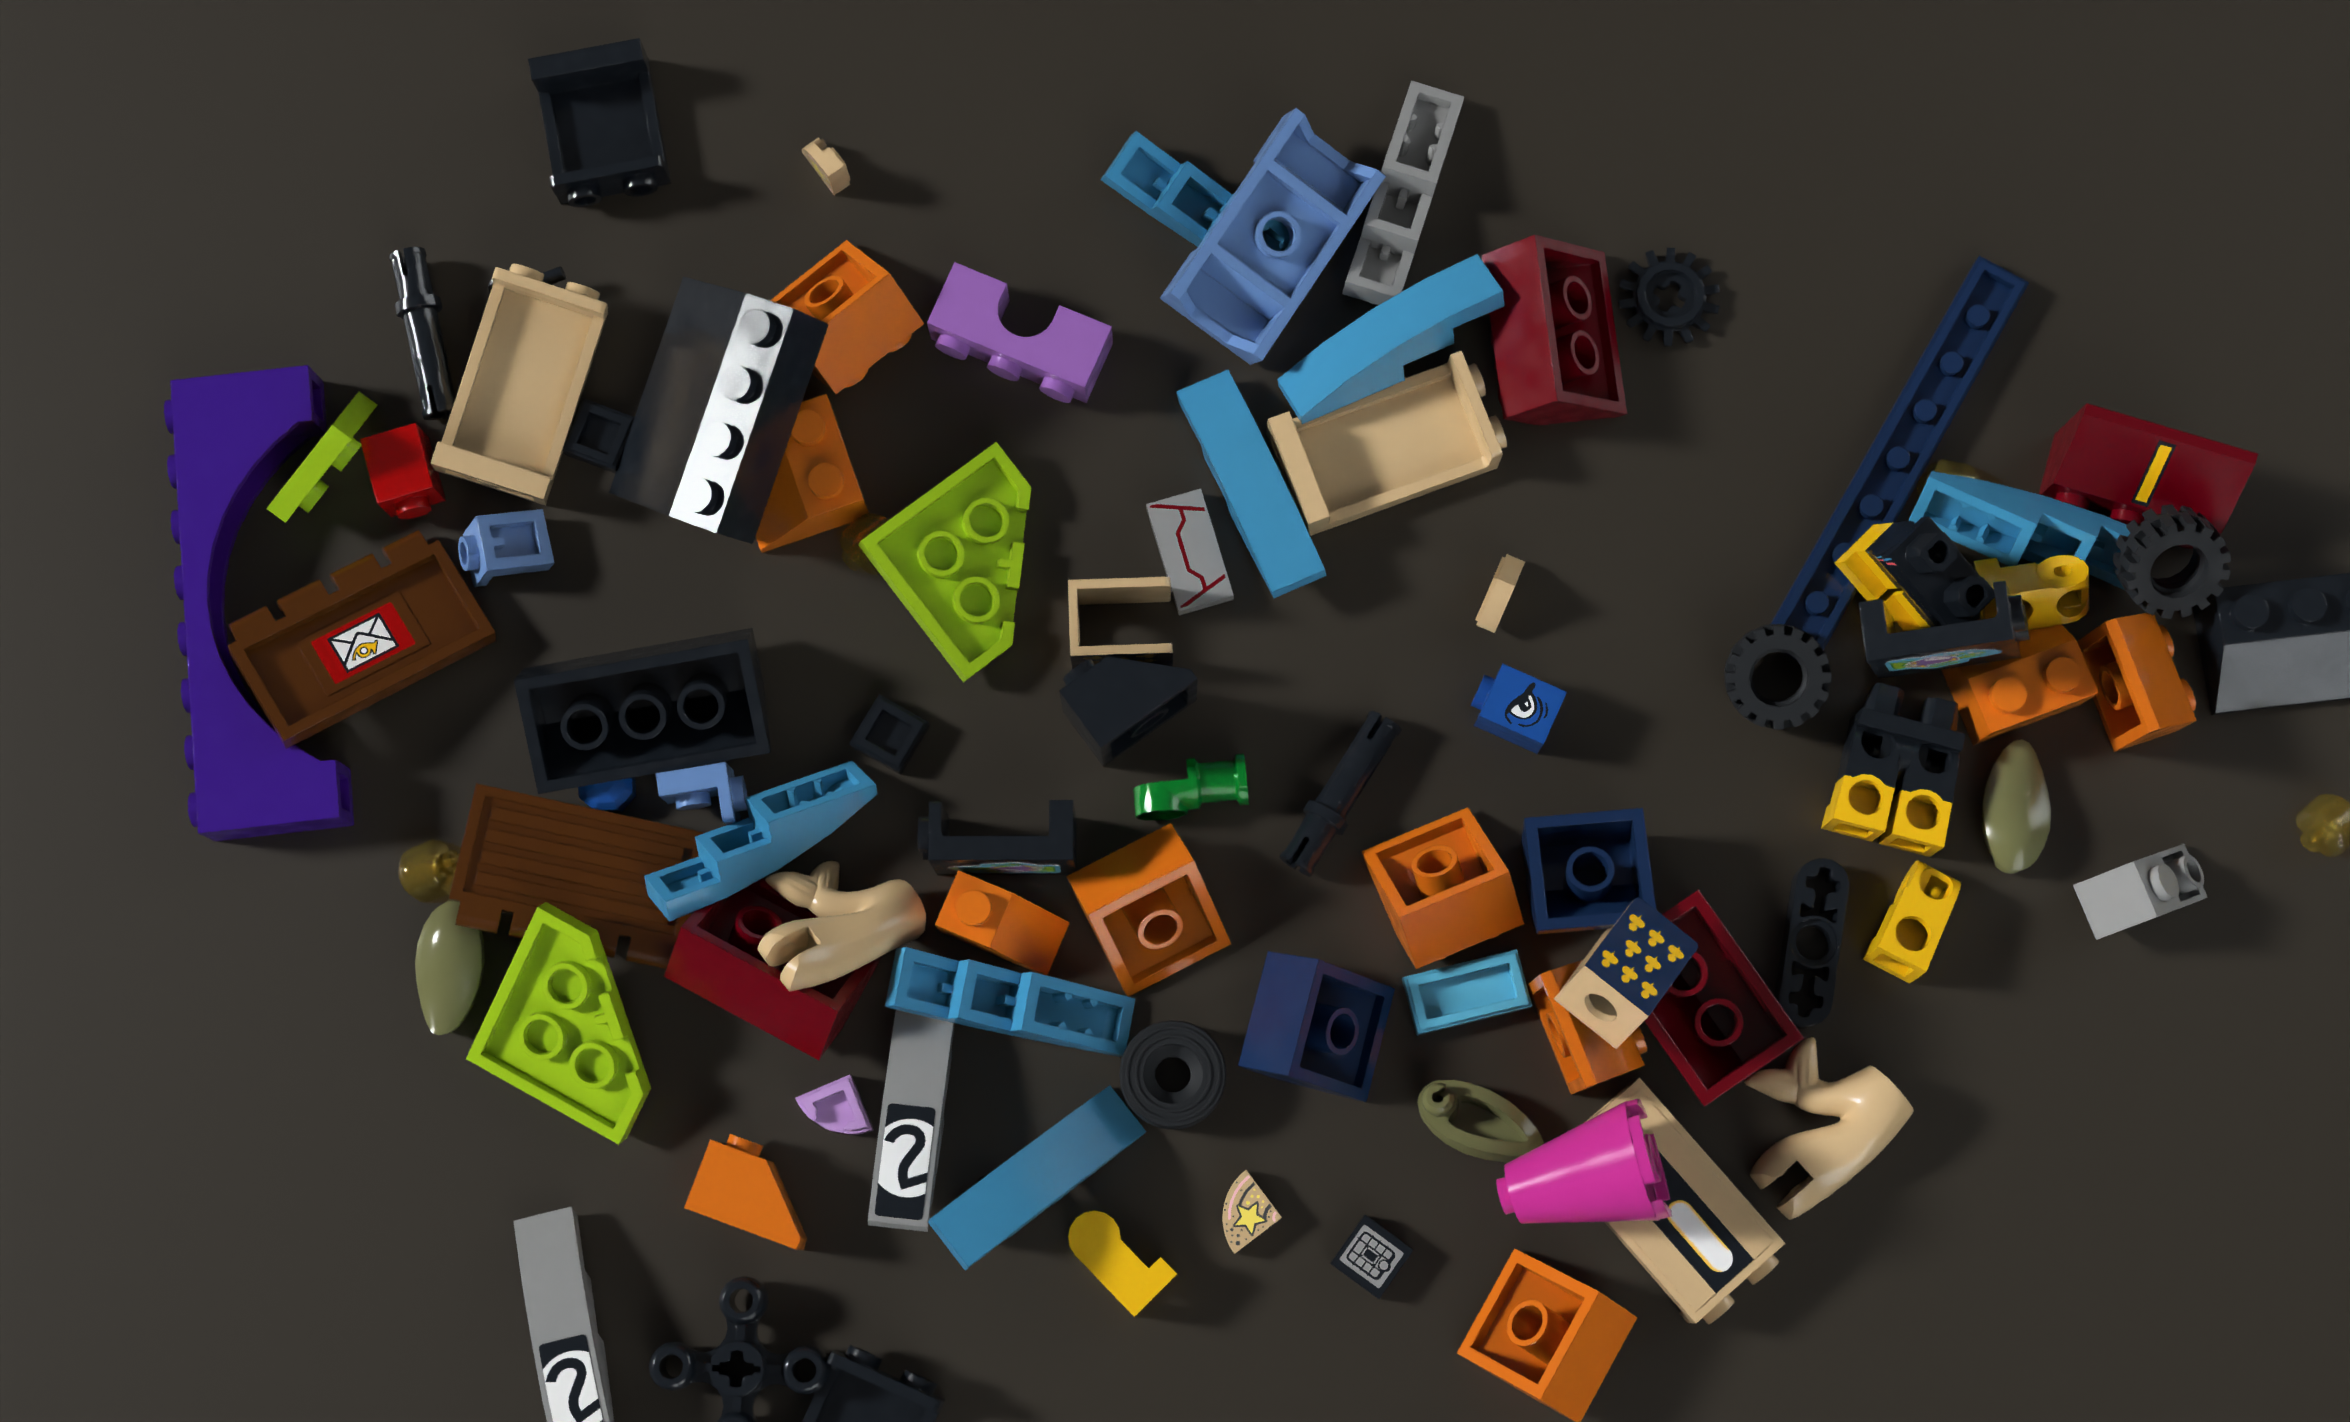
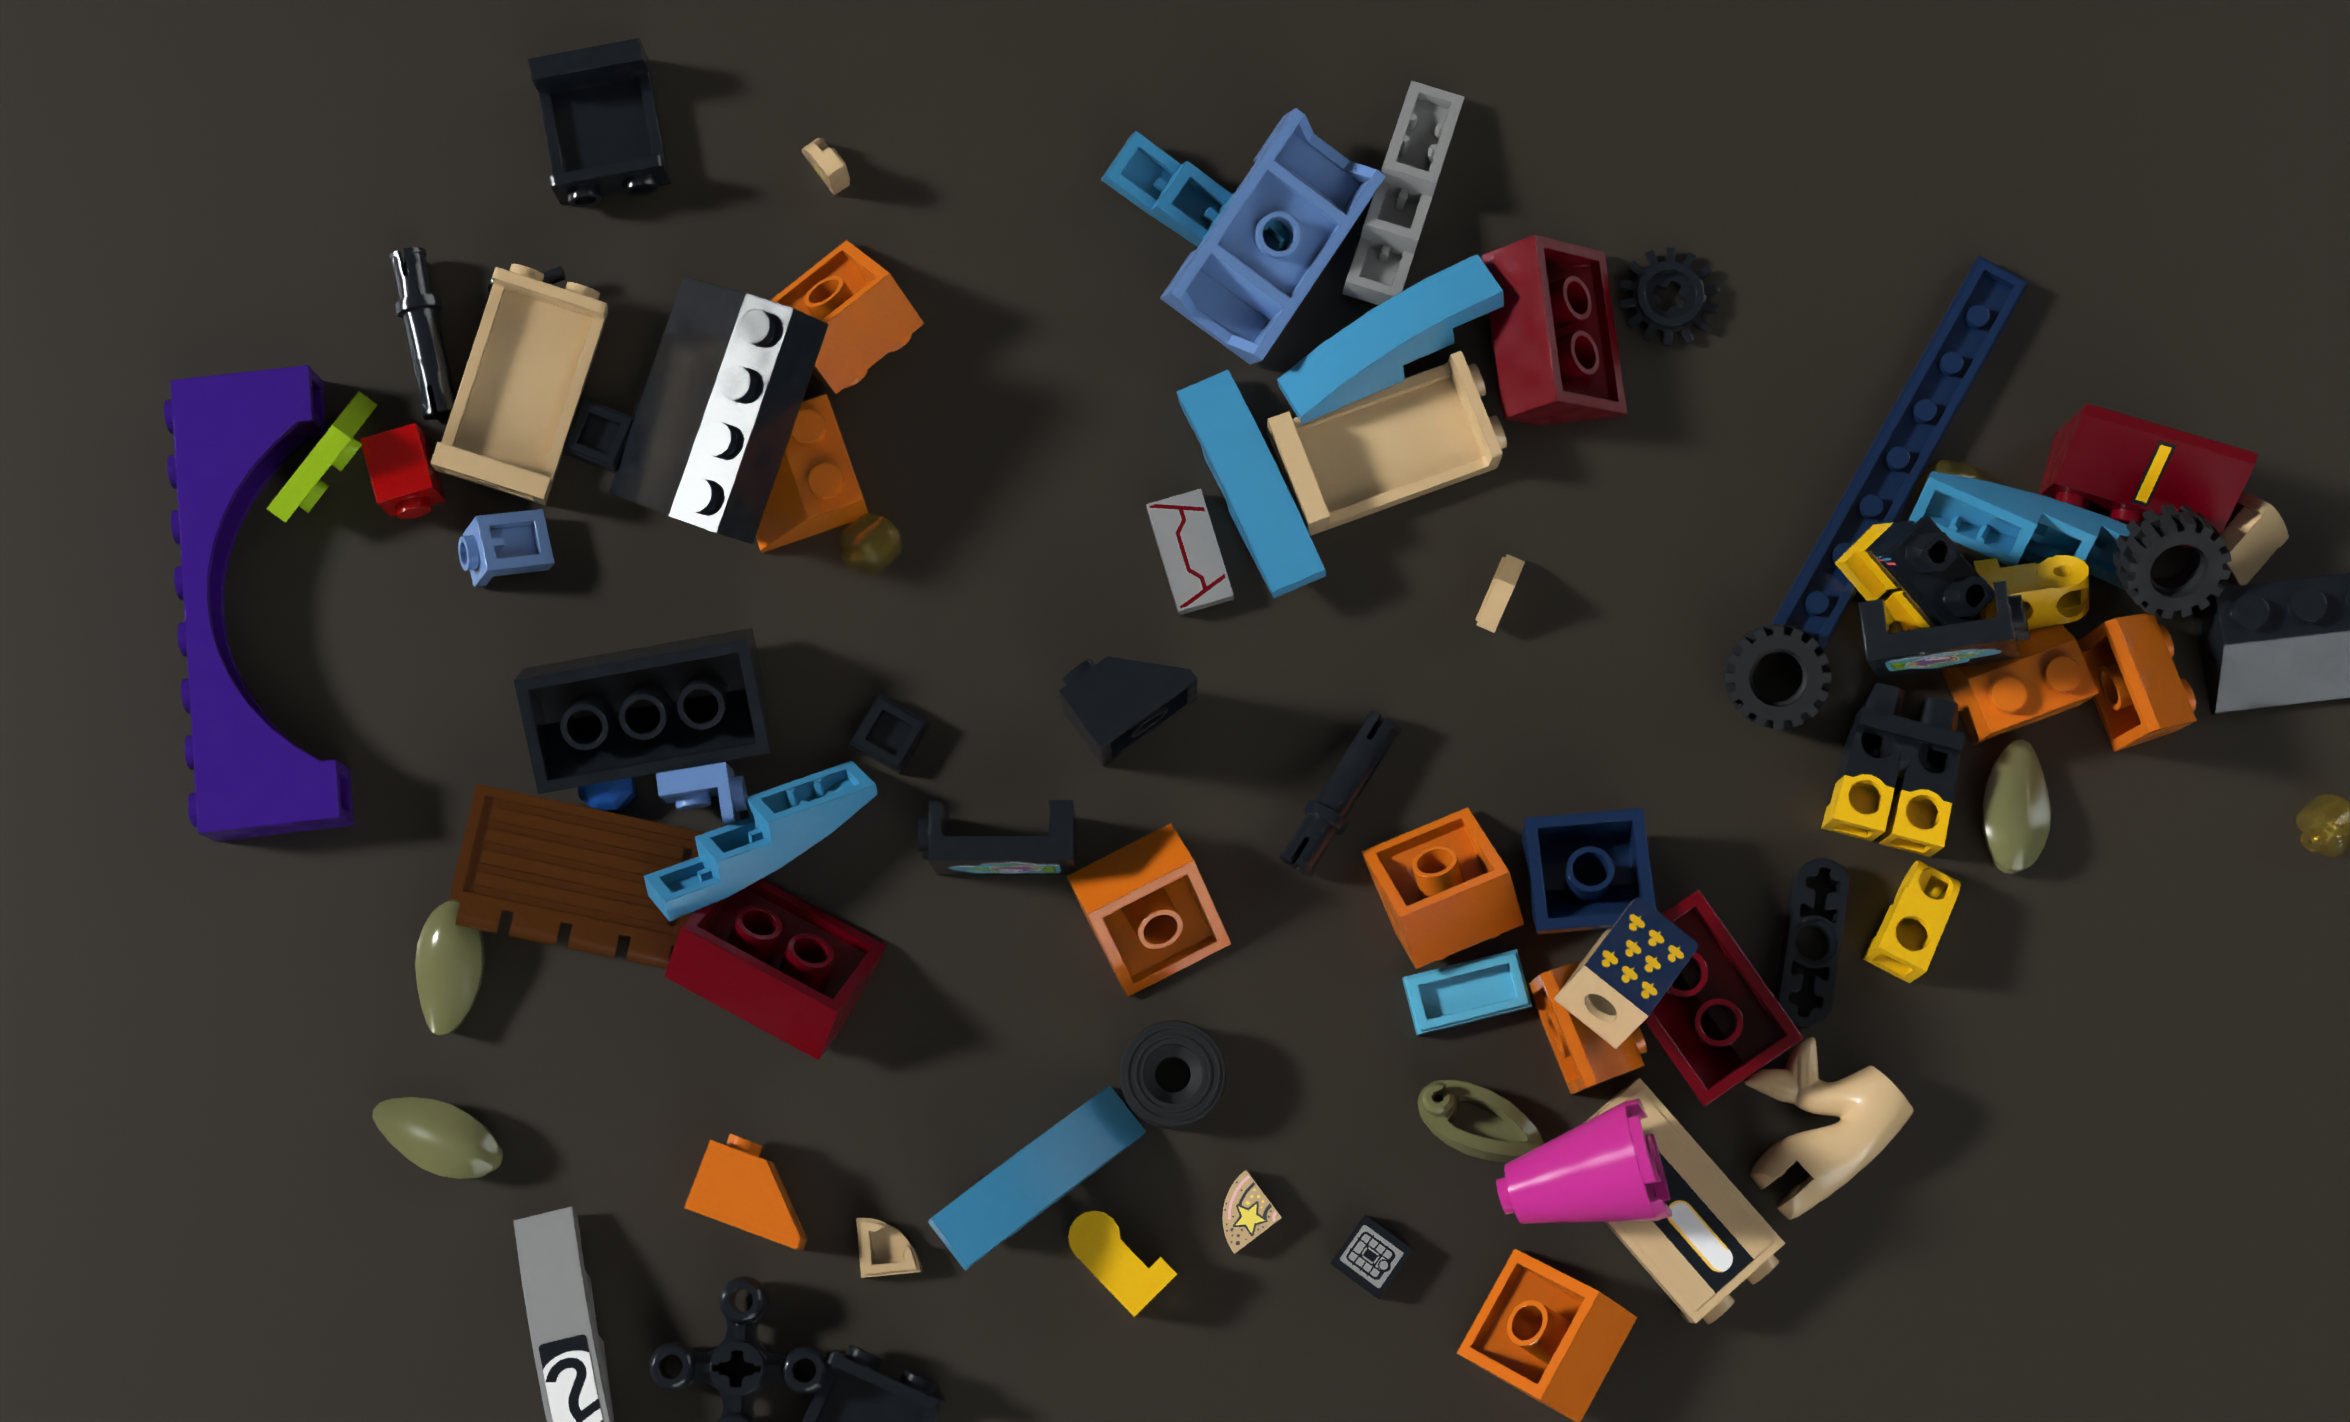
(360, 641): reddish brown hinge -> none
(428, 870): clear yellow piece -> none
(438, 1137): none -> olive arm
(564, 1029): lime plate -> none
(837, 1107): lavender tile -> none
(849, 926): tan piece -> none
(885, 1250): none -> tan tile
(911, 1122): slope -> none
(960, 559): lime plate -> none
(1001, 923): orange slope -> none
(1010, 1002): dark azure slope -> none
(1060, 359): medium lavender arch -> none
(1117, 592): tan piece -> none
(1205, 784): green connector -> none
(1316, 1026): dark blue slope -> none
(1517, 707): blue brick -> none
(2141, 890): light grey slope -> none
(2252, 537): none -> tan tile

